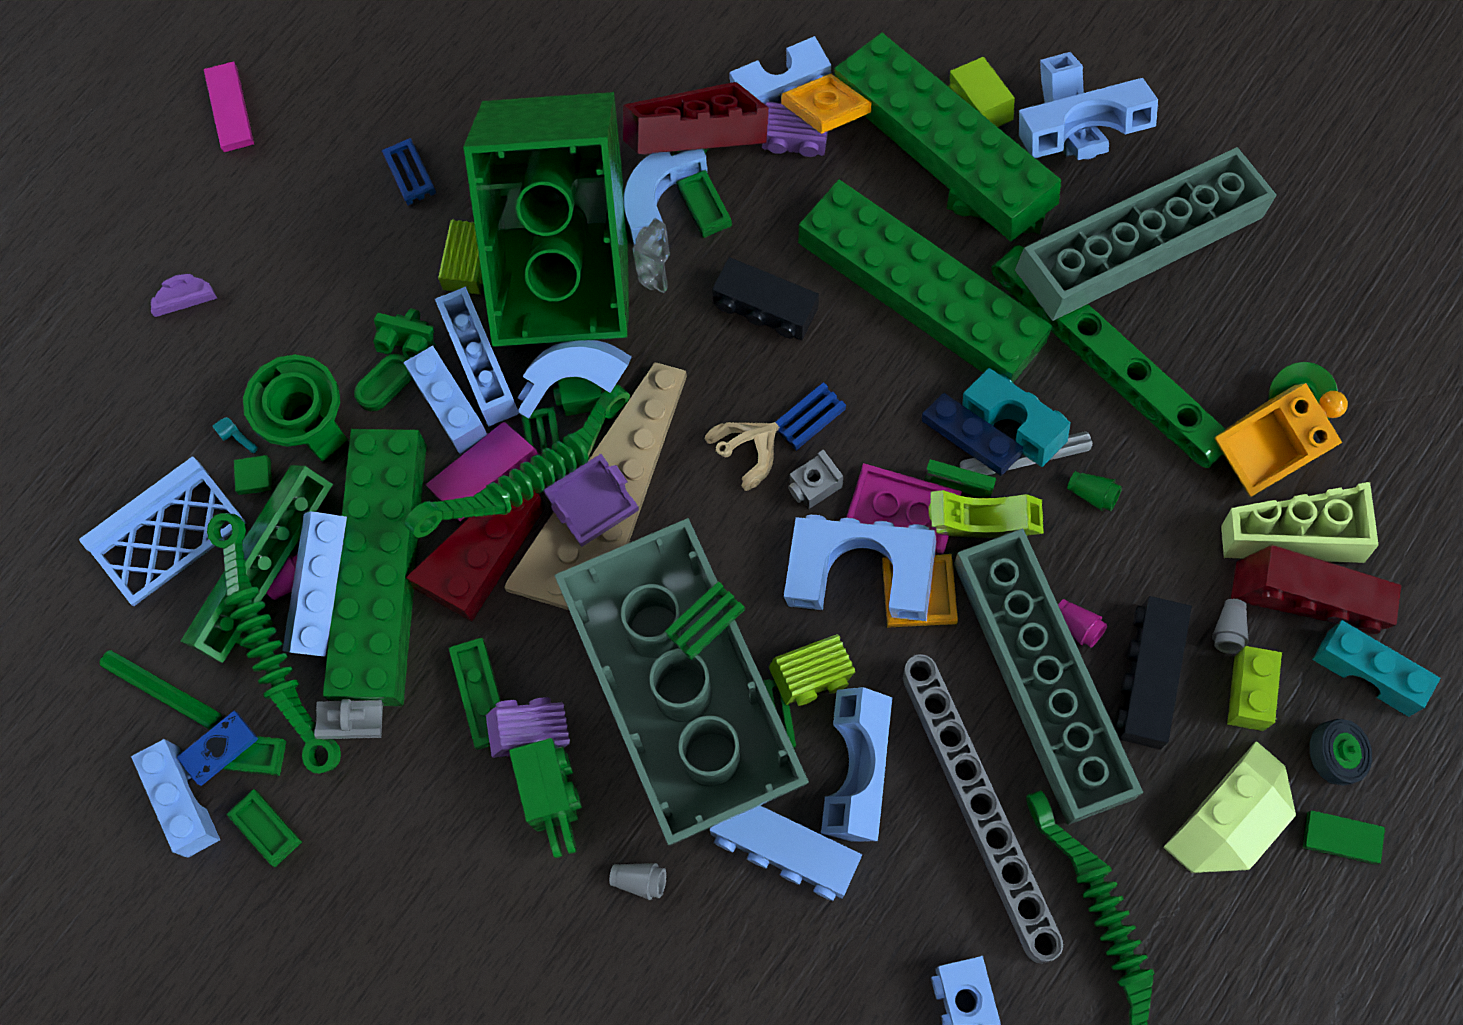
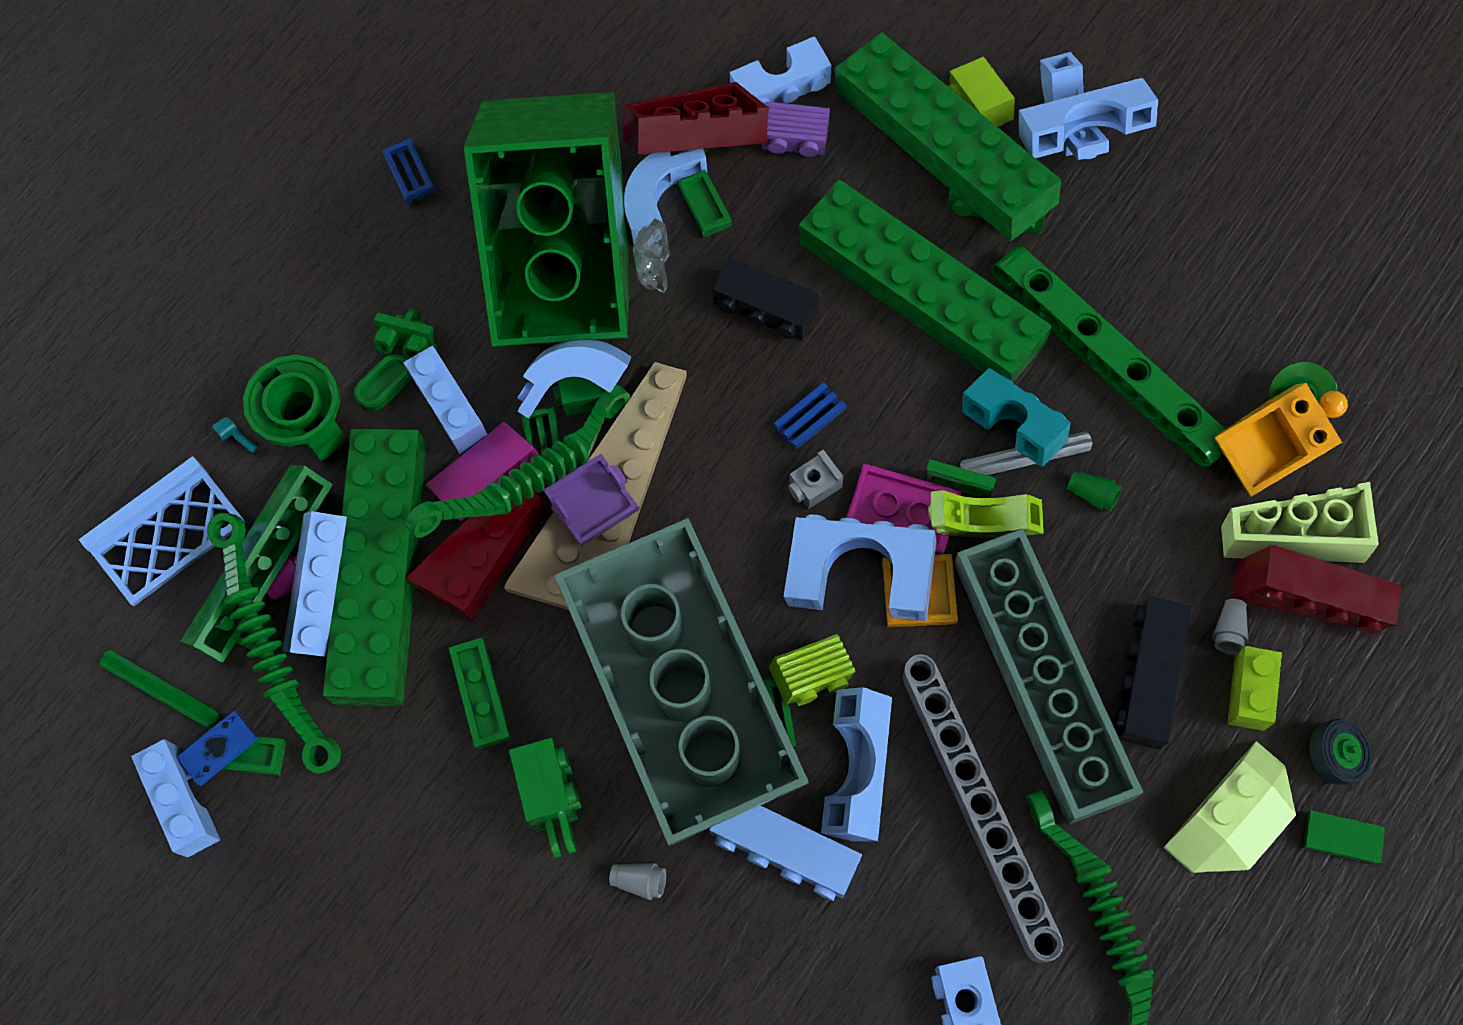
(180, 293): medium lavender tile -> none
(228, 106): dark pink tile -> none
(252, 475): green tile -> none
(264, 828): green tile -> none
(349, 719): light grey hips -> none
(461, 259): lime brick -> none
(477, 356): light blue brick -> none
(521, 725): medium lavender brick -> none
(694, 610): green tile -> none
(764, 439): tan helmet -> none
(826, 103): light orange tile -> none
(972, 434): dark blue plate -> none
(1082, 623): dark pink cone -> none
(1144, 233): sand green brick -> none
(1400, 680): teal arch -> none

